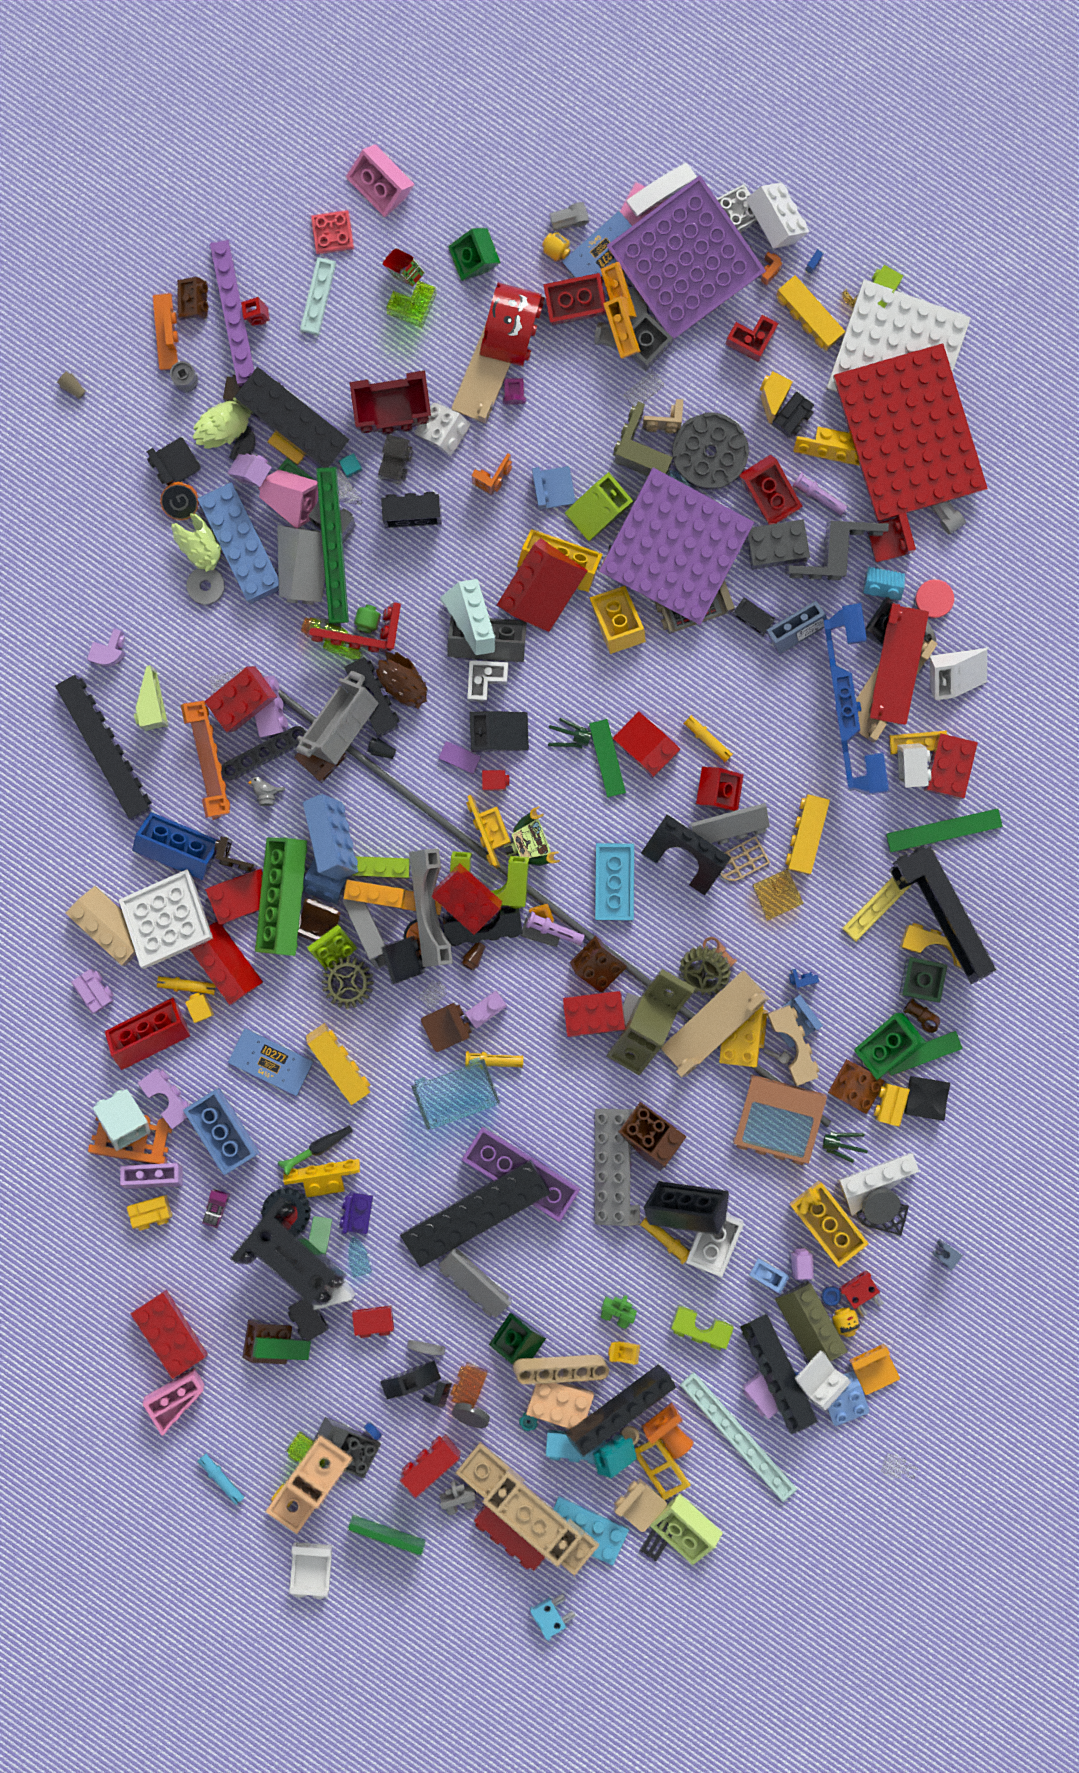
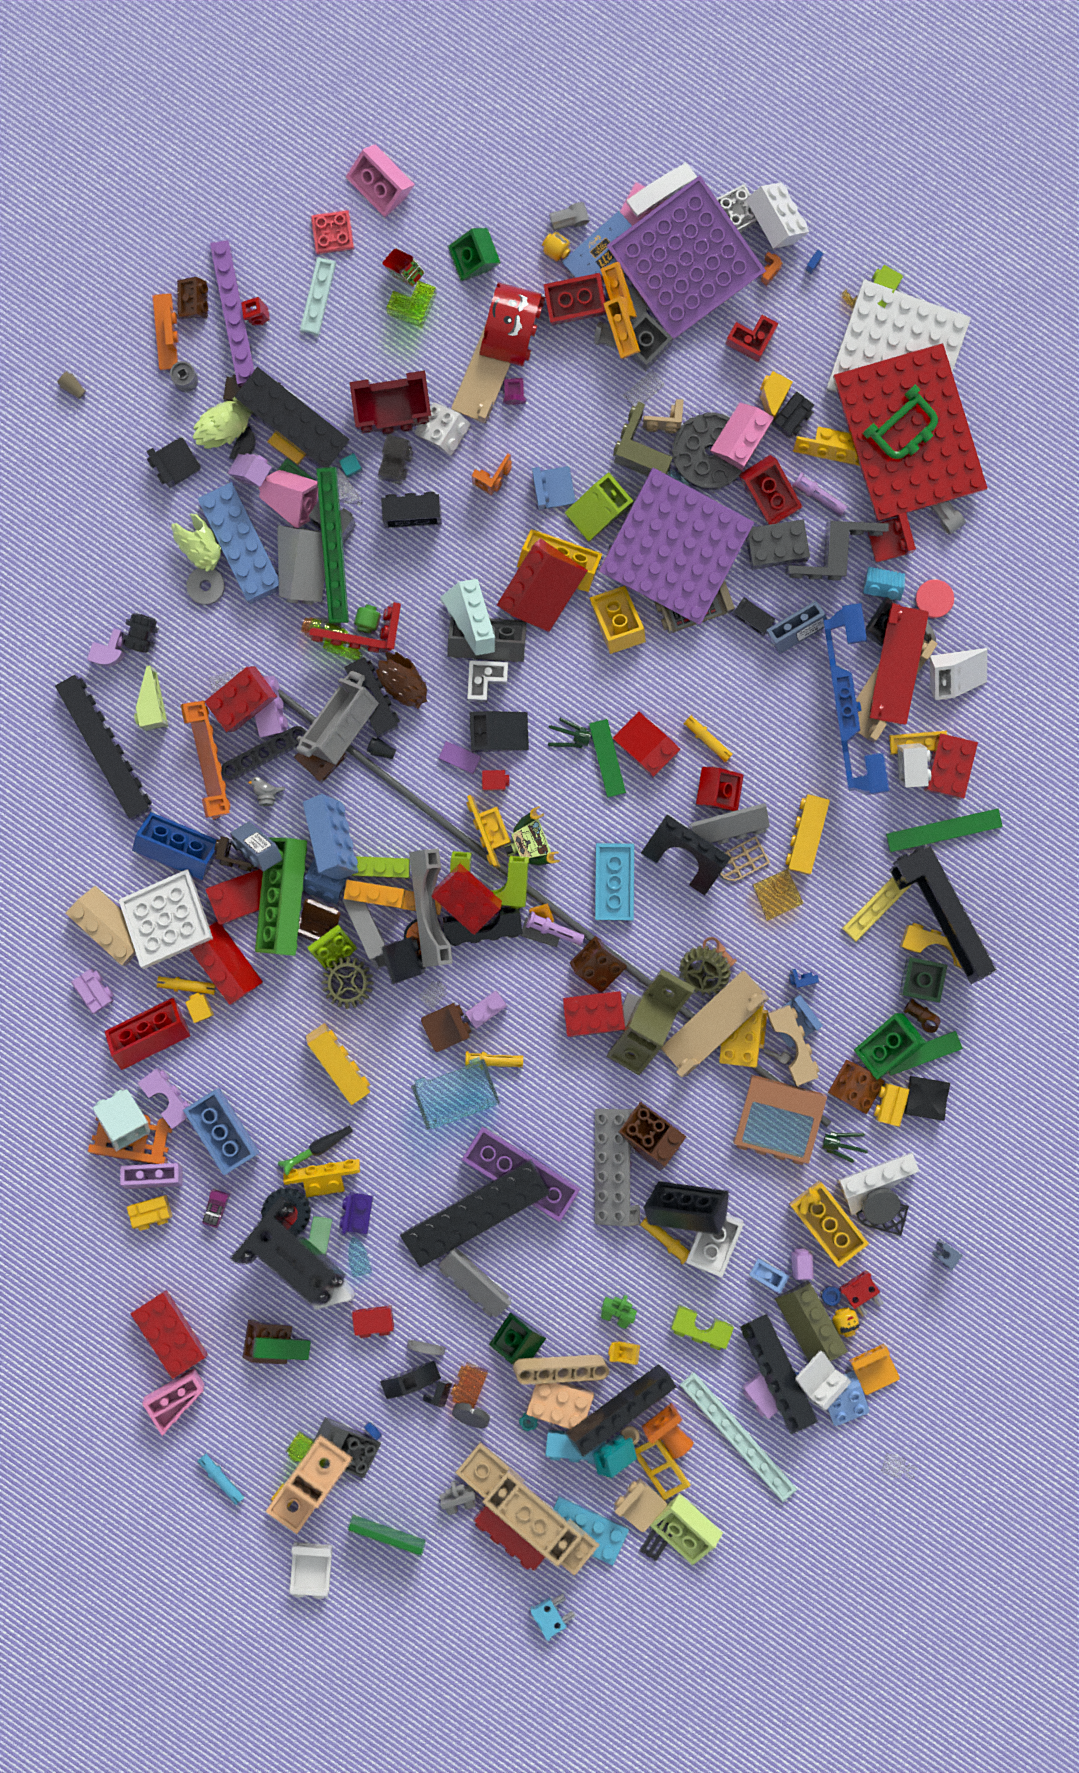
(140, 632): none -> black piece
(179, 500): black tile -> none
(255, 846): none -> sand blue brick
(270, 1062): medium blue tile -> none
(308, 1320): black brick -> none
(429, 1465): red brick -> none
(473, 957): reddish brown cone -> none
(742, 435): none -> bright pink slope
(810, 313): yellow brick -> none
(876, 433): none -> green bar

